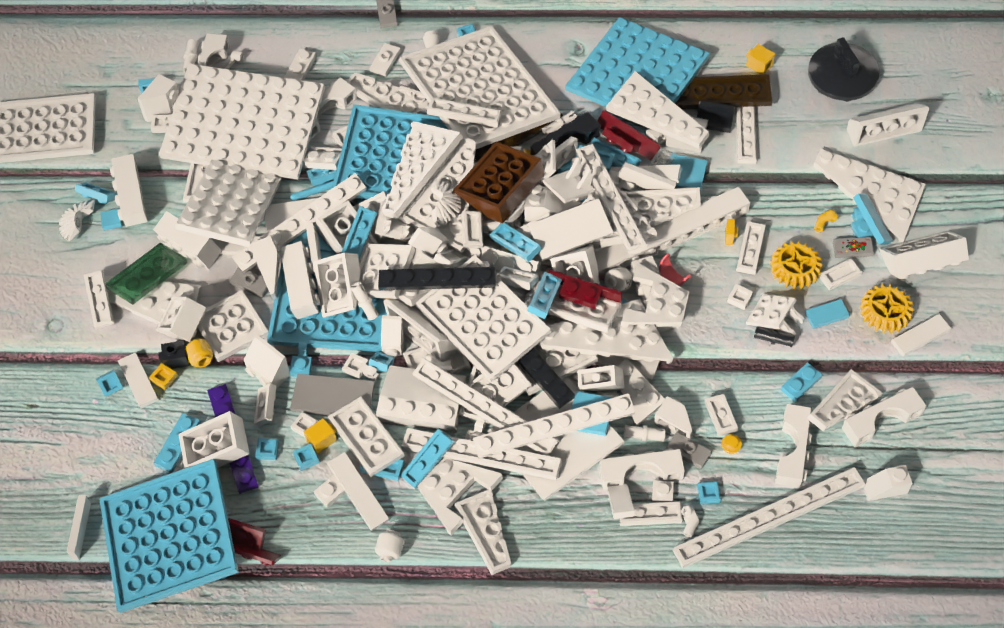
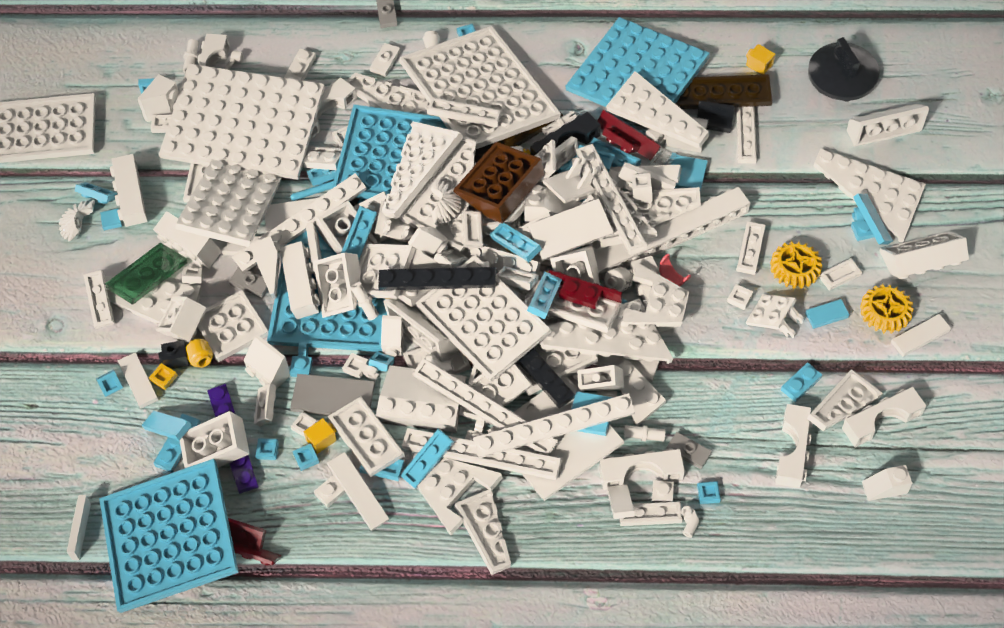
(166, 425): none -> medium azure tile
(192, 275): none -> white plate
(389, 545): white head -> none
(642, 188): none -> white panel
(673, 417): white slope -> none
(721, 415): white plate -> none
(730, 232): yellow plate -> none
(731, 443): yellow plate -> none
(768, 517): white plate -> none
(774, 336): black pin -> none
(823, 218): yellow arm -> none
(853, 247): light grey tile -> none

